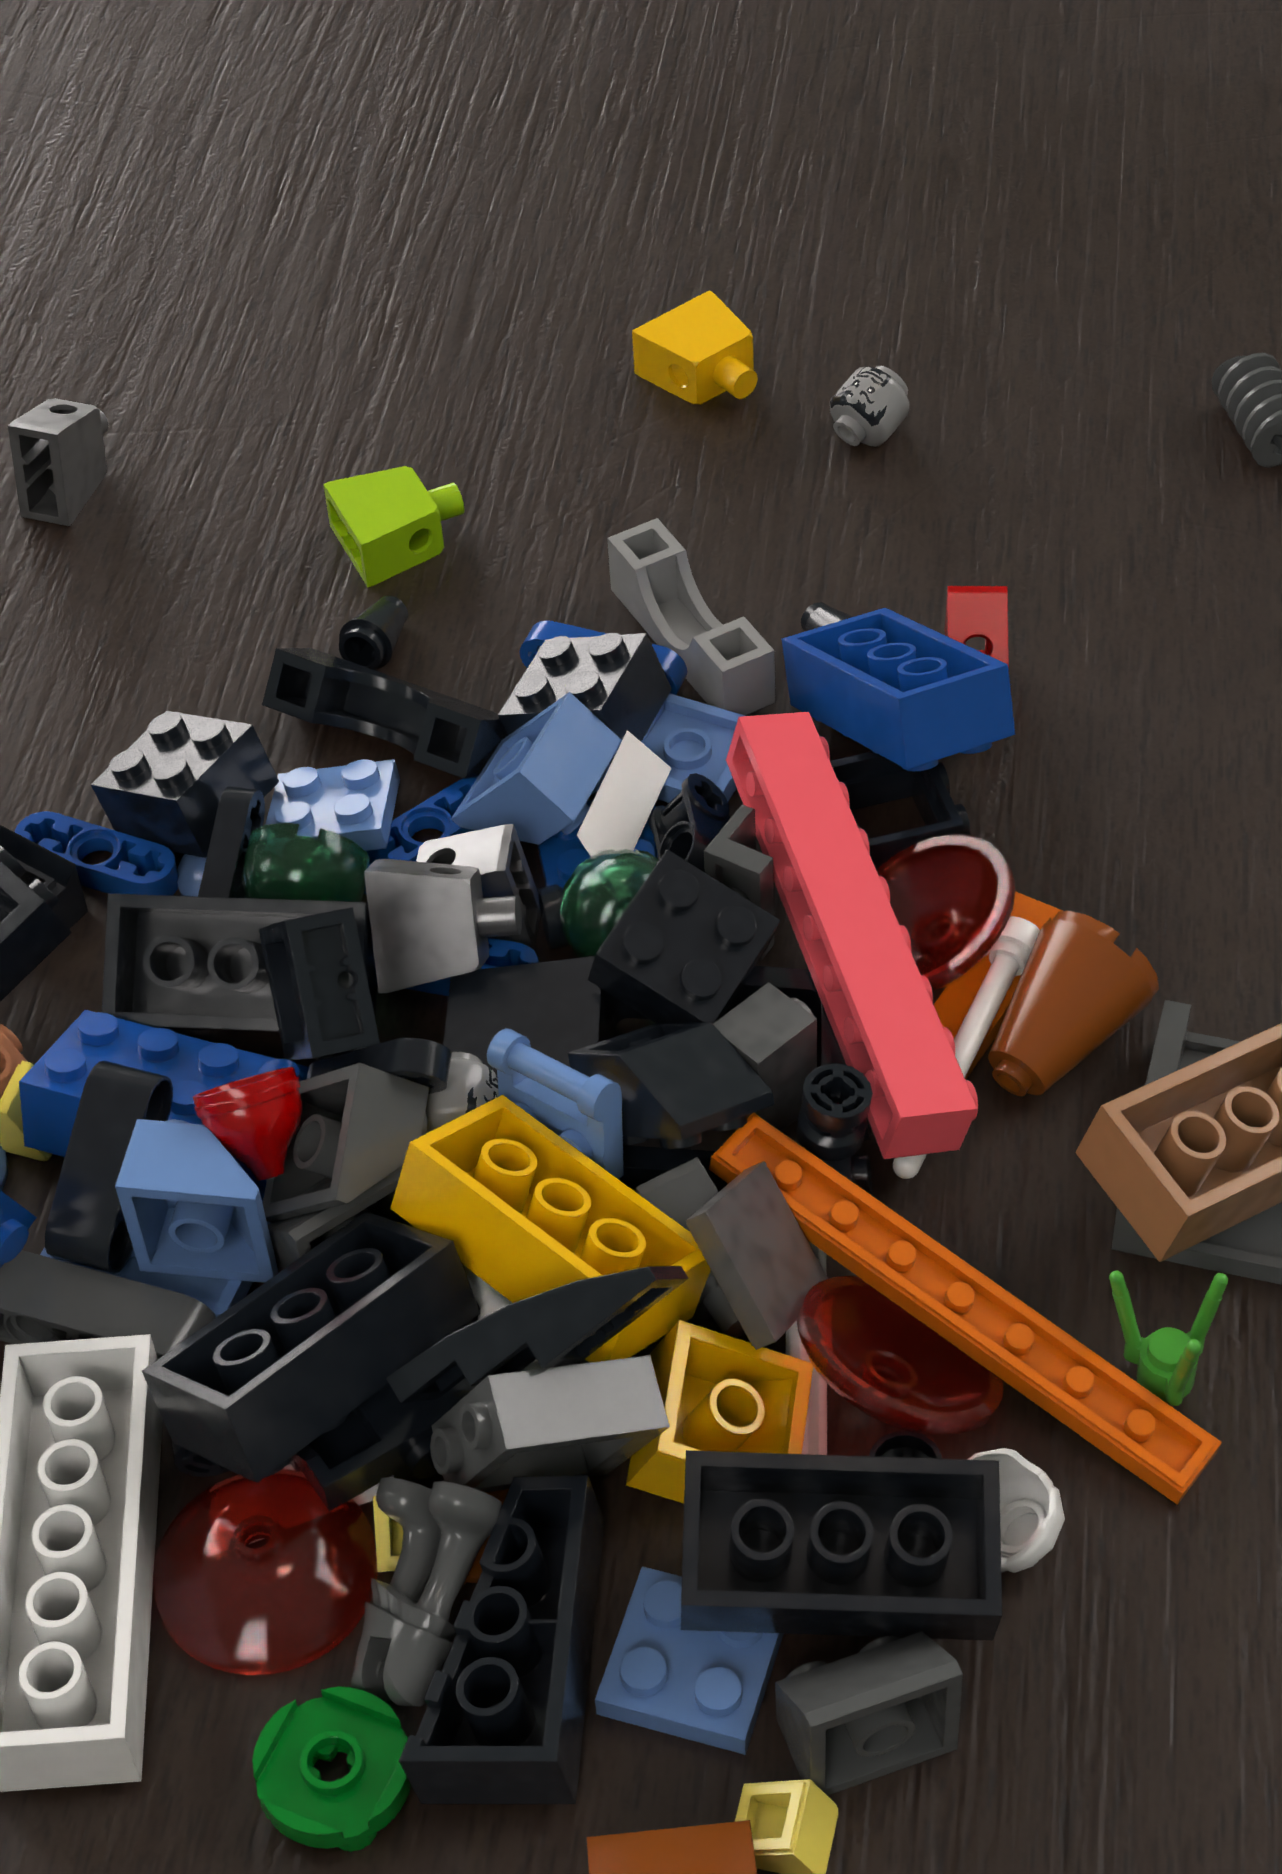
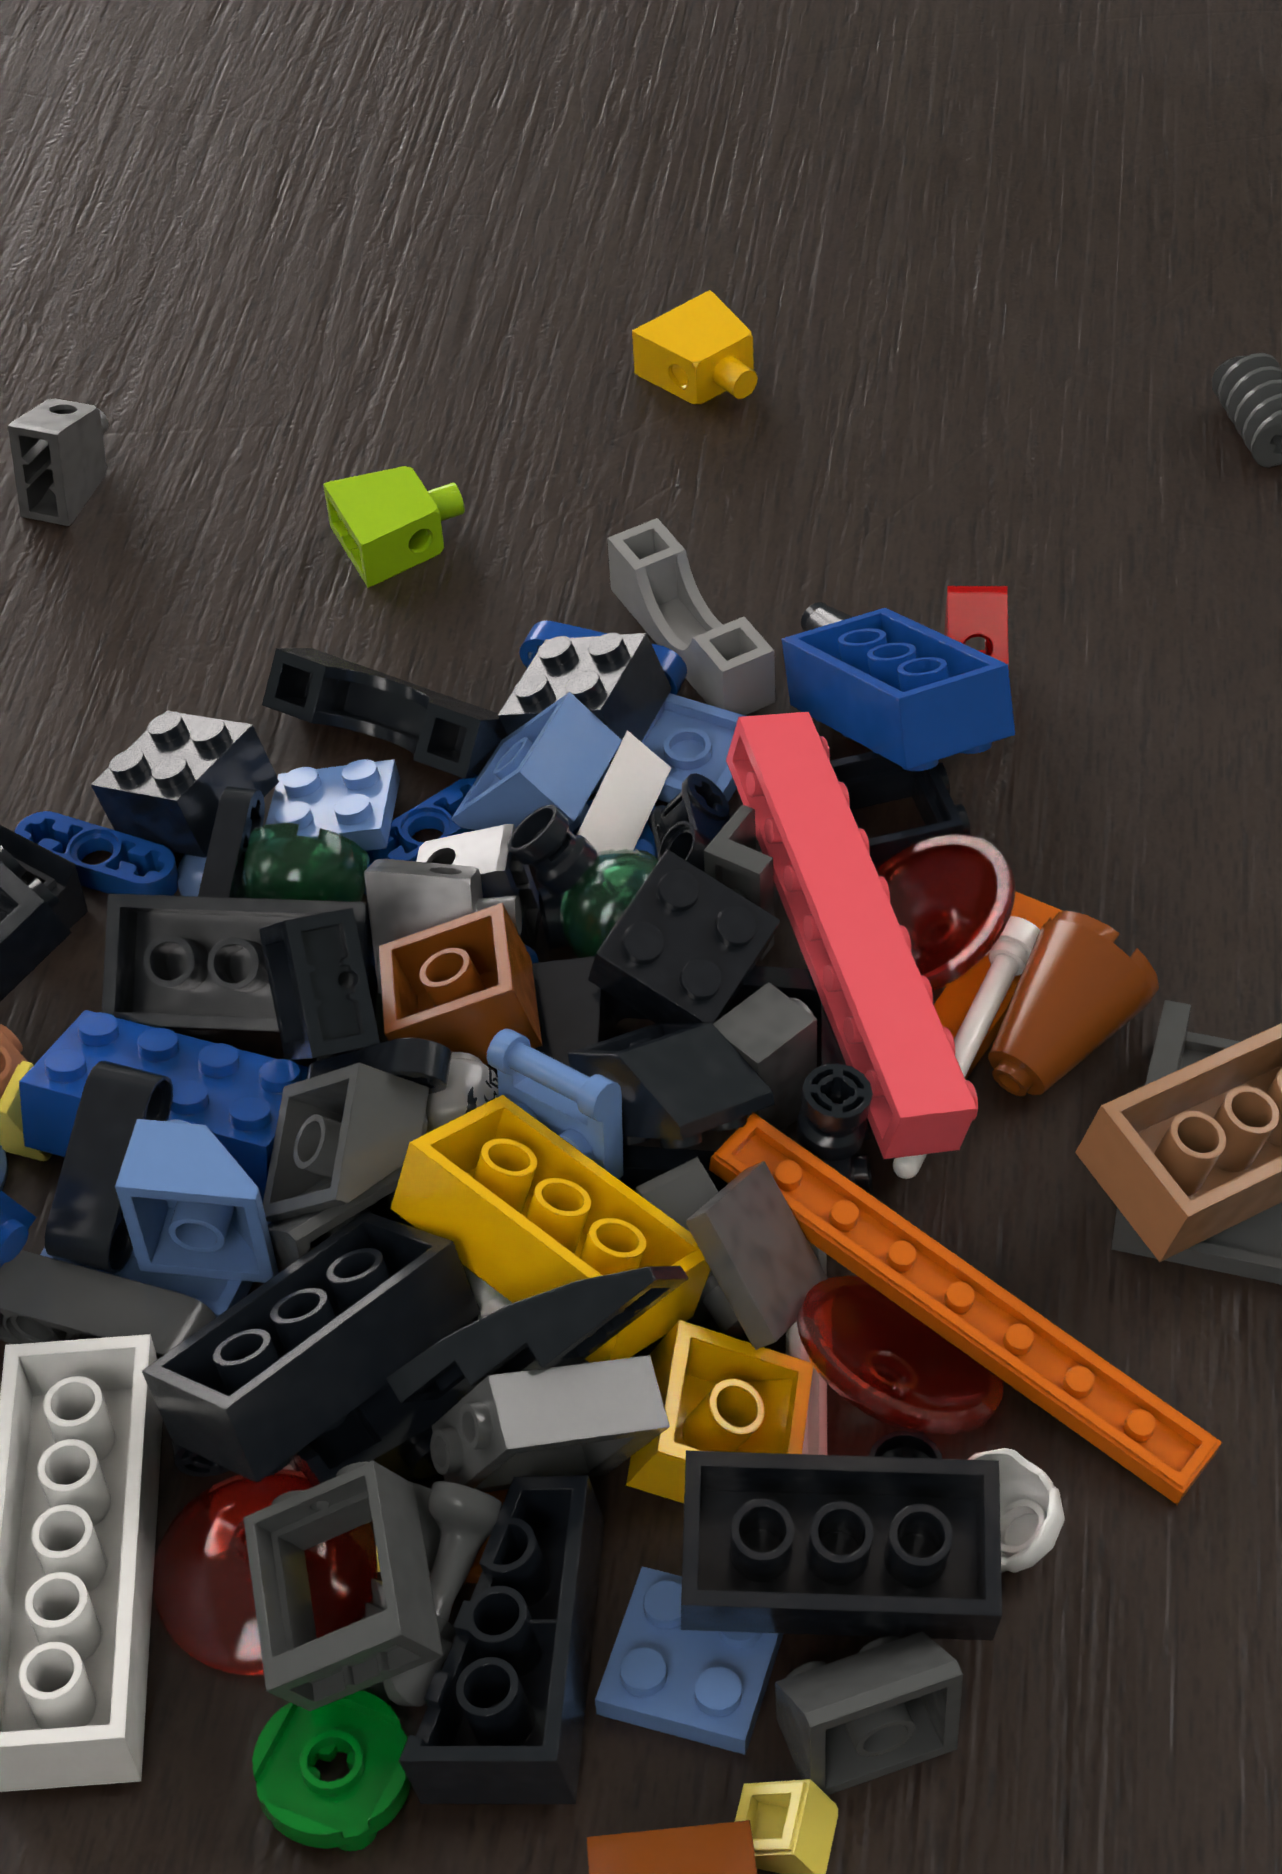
(254, 1118): red helmet -> none
(366, 1652): none -> dark grey window
(373, 633): black cone -> none
(460, 983): none -> dark orange brick
(551, 849): none -> black wheel
(869, 406): light grey head -> none
(1167, 1356): bright green plant -> none

